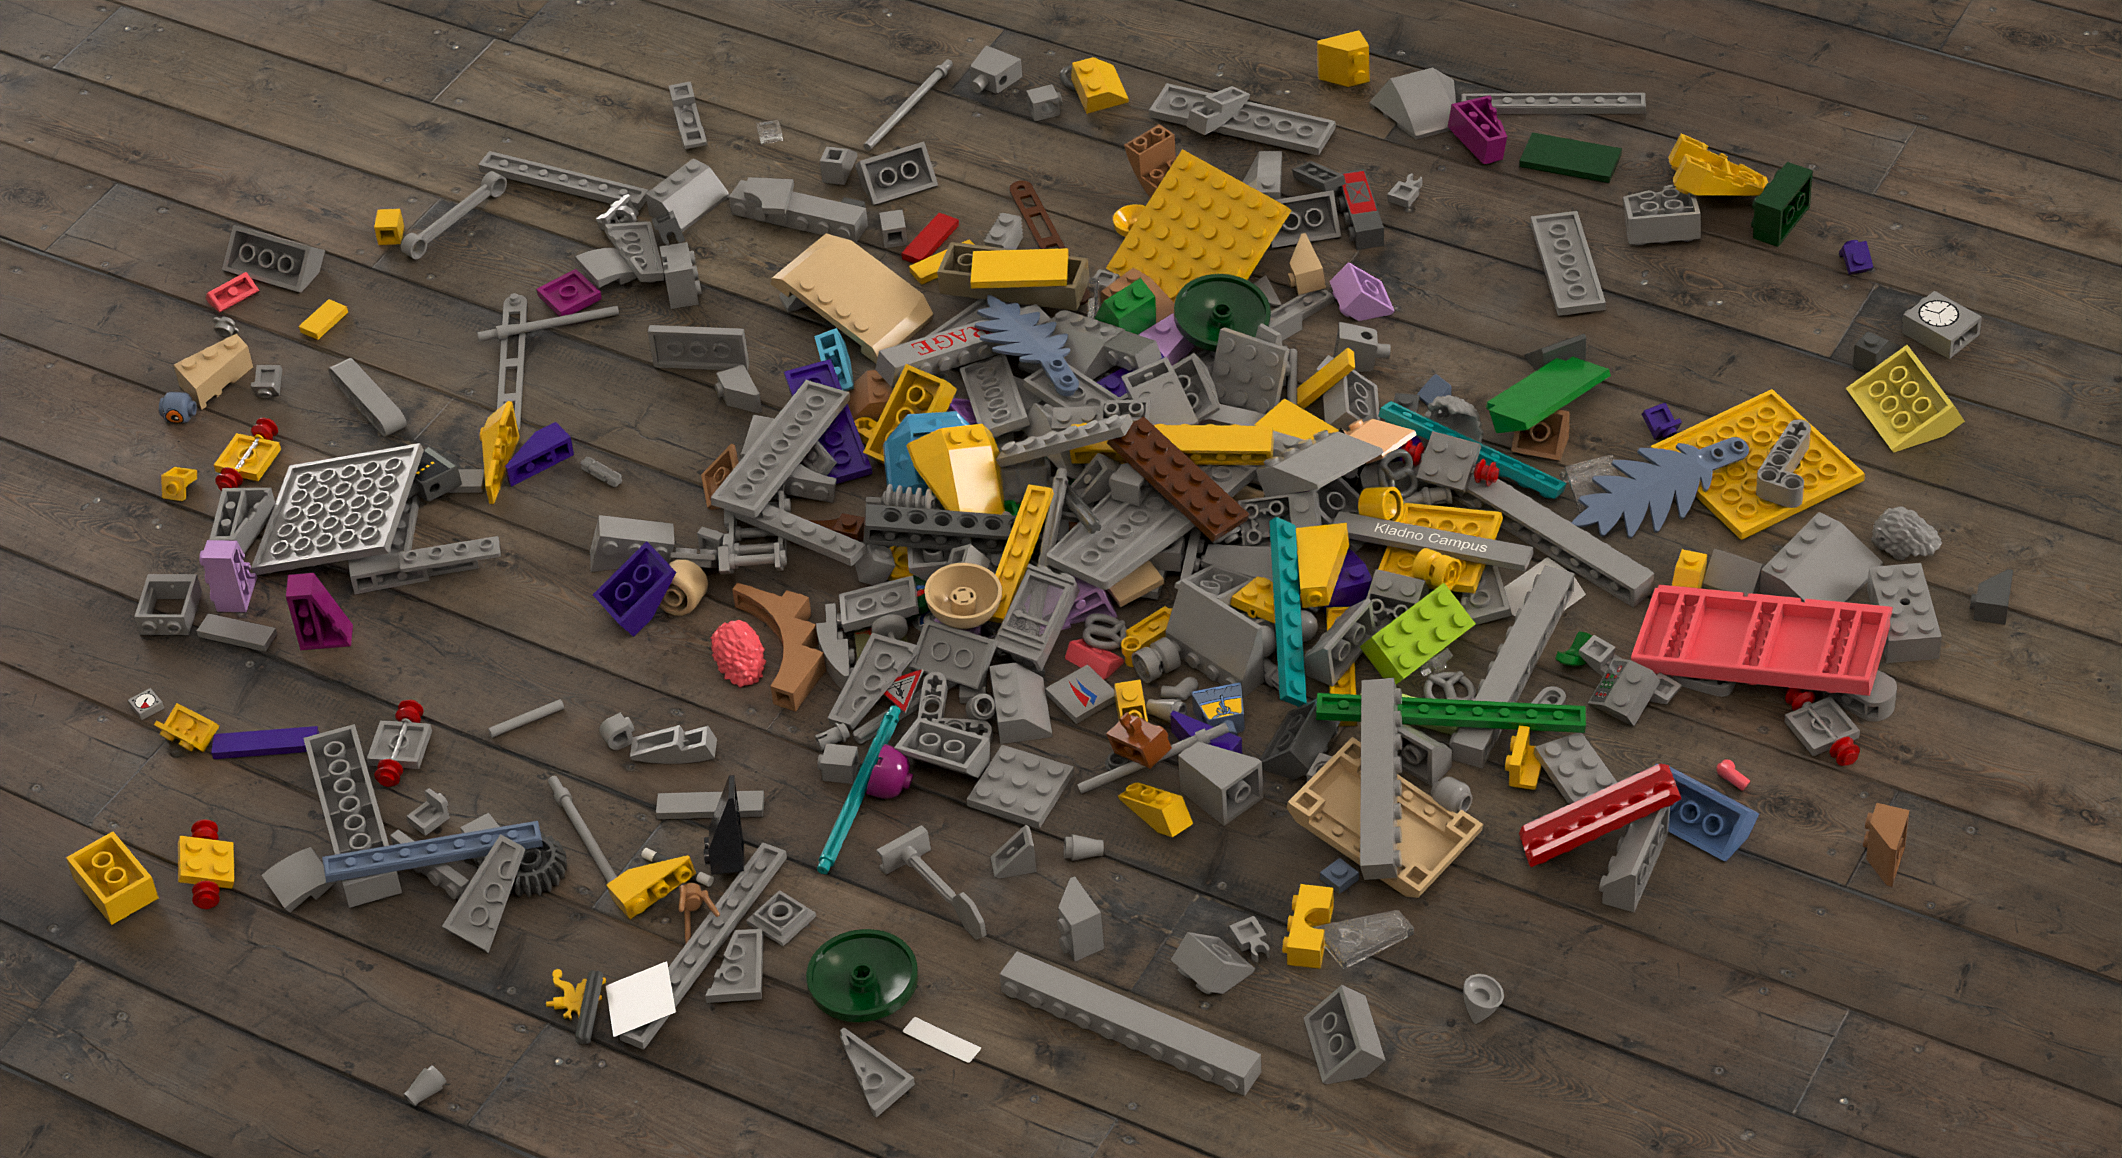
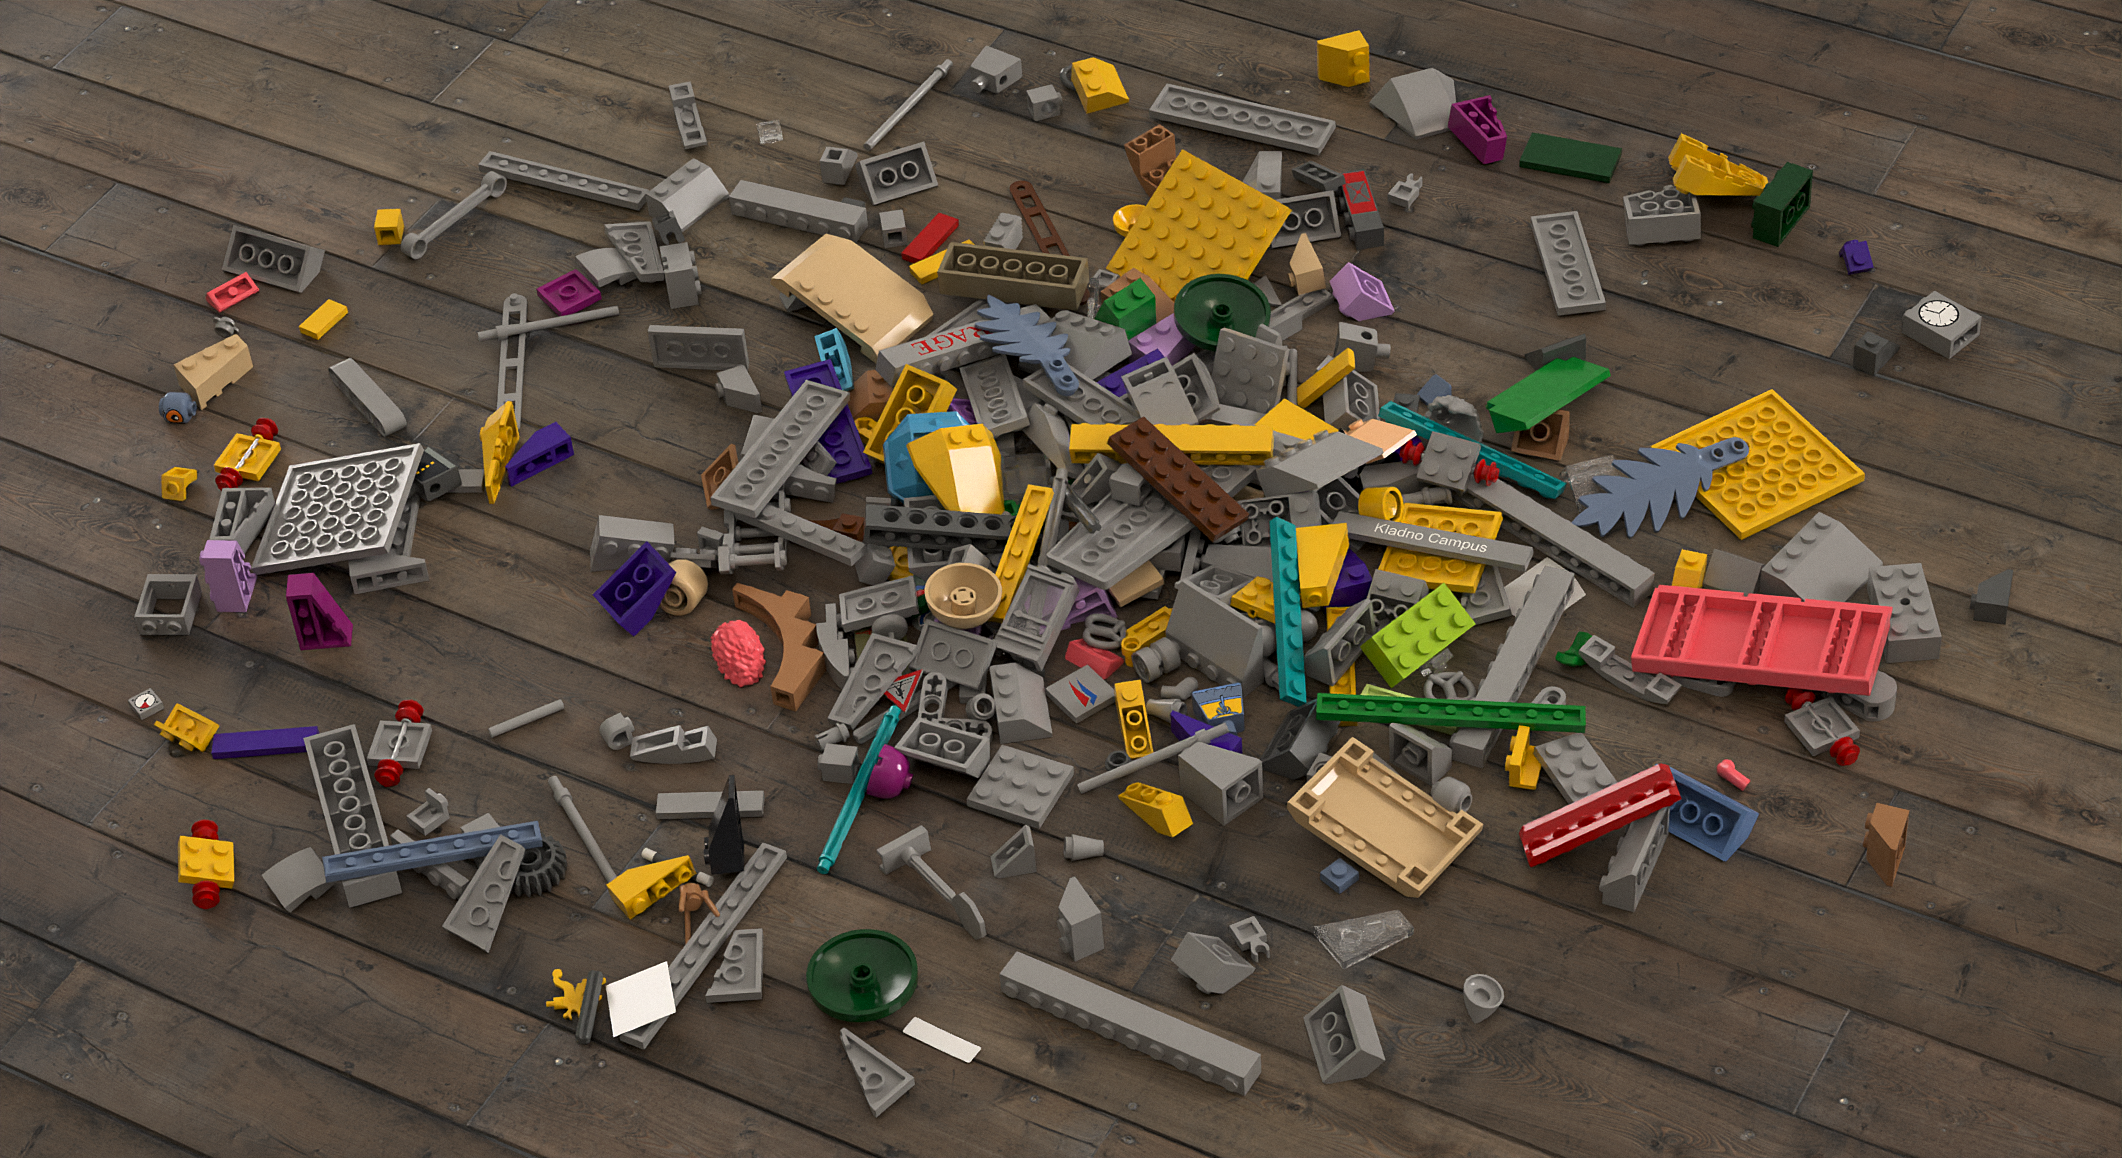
(112, 878): yellow brick -> none
(236, 632): light grey tile -> none
(267, 380): light grey bracket -> none
(426, 1084): light grey cone -> none
(450, 557): light grey bracket -> none
(601, 471): light grey axle -> none
(621, 208): light grey hips -> none
(770, 194): light grey tile -> none
(781, 928): light grey piece -> none
(908, 499): light grey piece -> none
(1019, 268): yellow tile -> none
(1065, 416): light grey slope -> none
(1065, 440): light grey plate -> none
(1131, 351): light grey brick -> none
(1139, 740): dark orange brick -> none
(1216, 110): light grey slope -> none
(1311, 908): yellow arch -> none
(1379, 779): light grey brick -> none
(1401, 473): dark grey piece -> none
(1436, 568): yellow wheel -> none
(1565, 103): light grey tile -> none
(1624, 690): light grey slope -> none
(1661, 421): dark purple bracket -> none
(1776, 476): light grey beam -> none
(1904, 533): light grey piece -> none
(1905, 402): light yellow slope -> none

